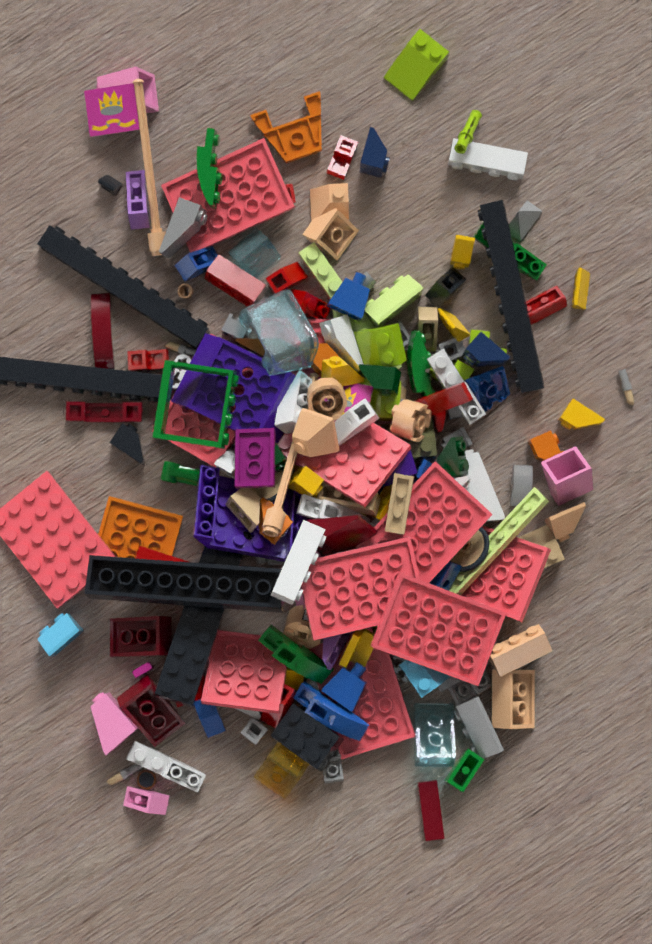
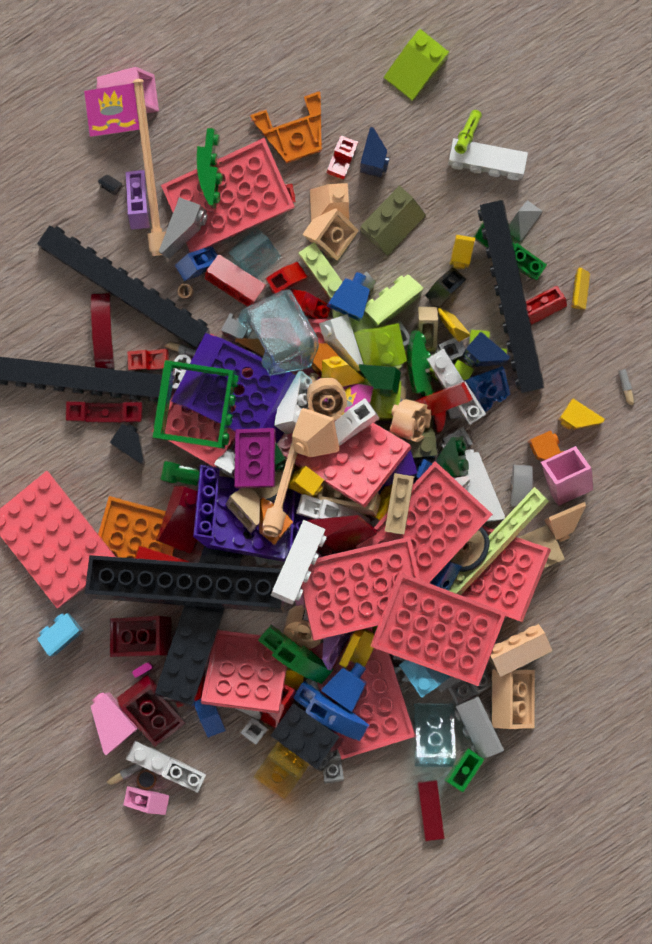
(179, 520): none -> dark red slope
(393, 220): none -> olive slope

